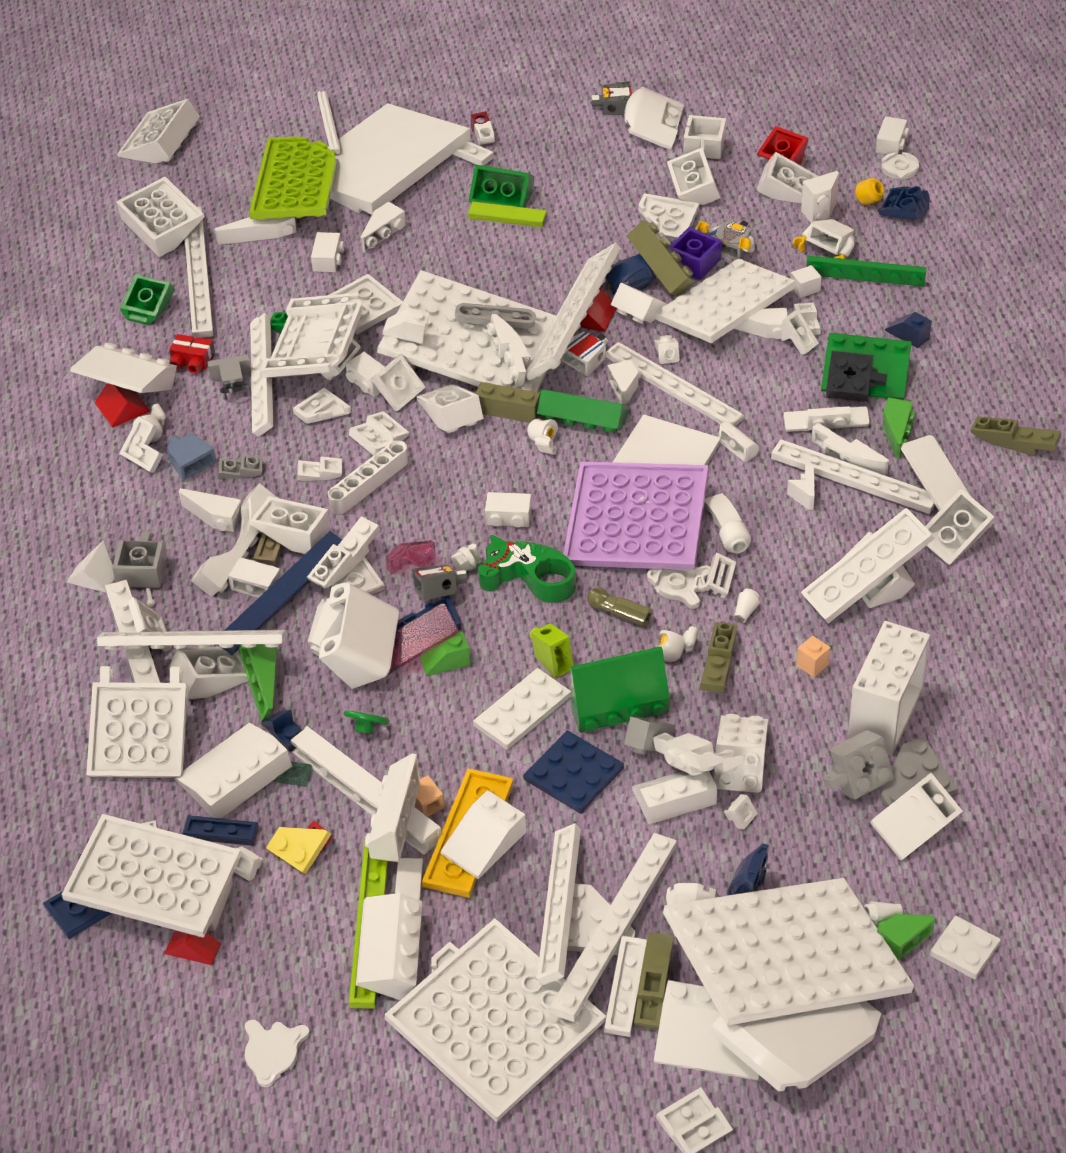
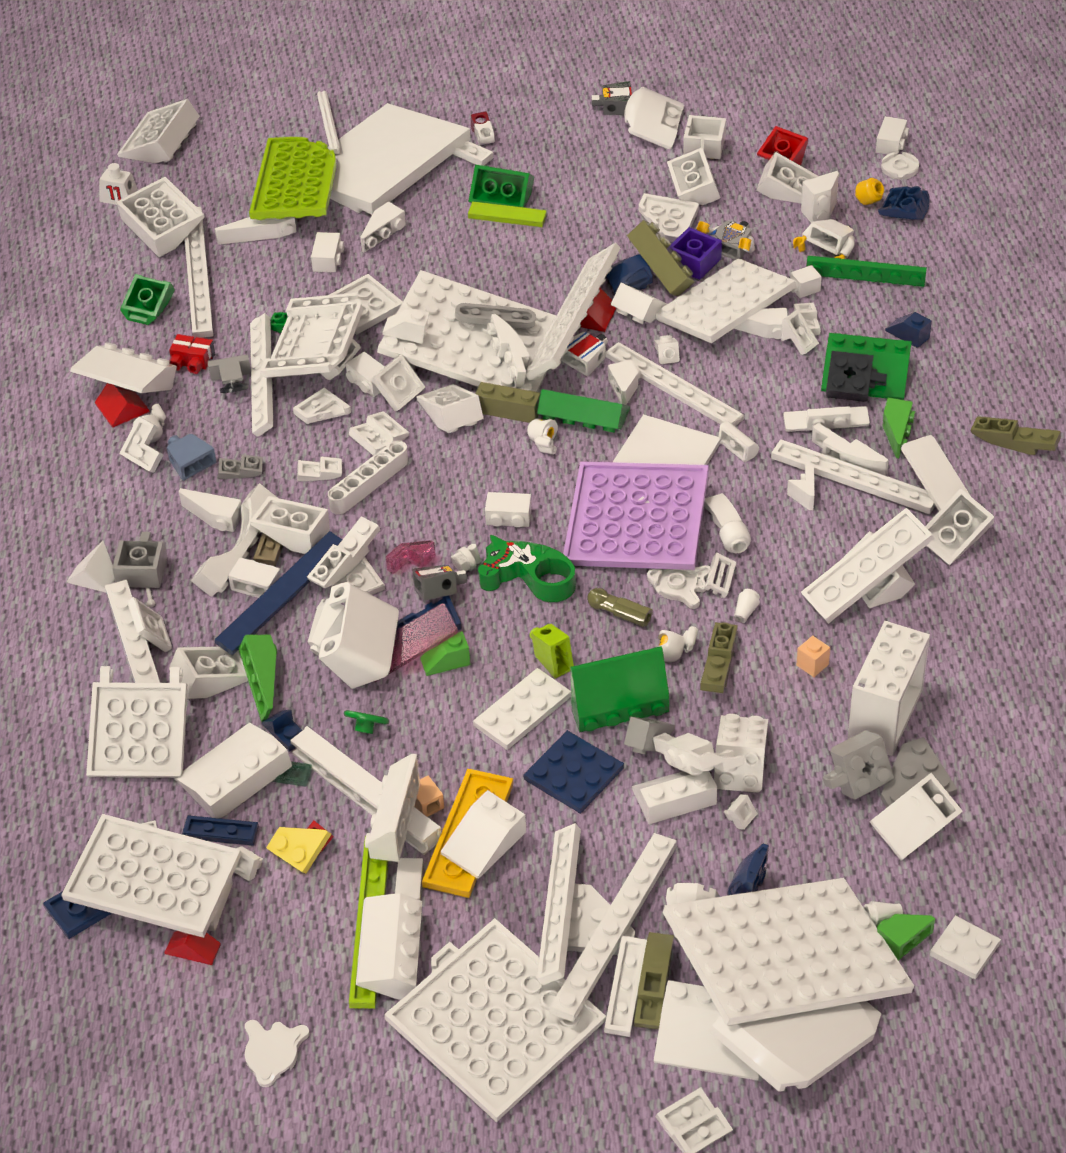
(115, 184): none -> white torso
(181, 639): white plate -> none

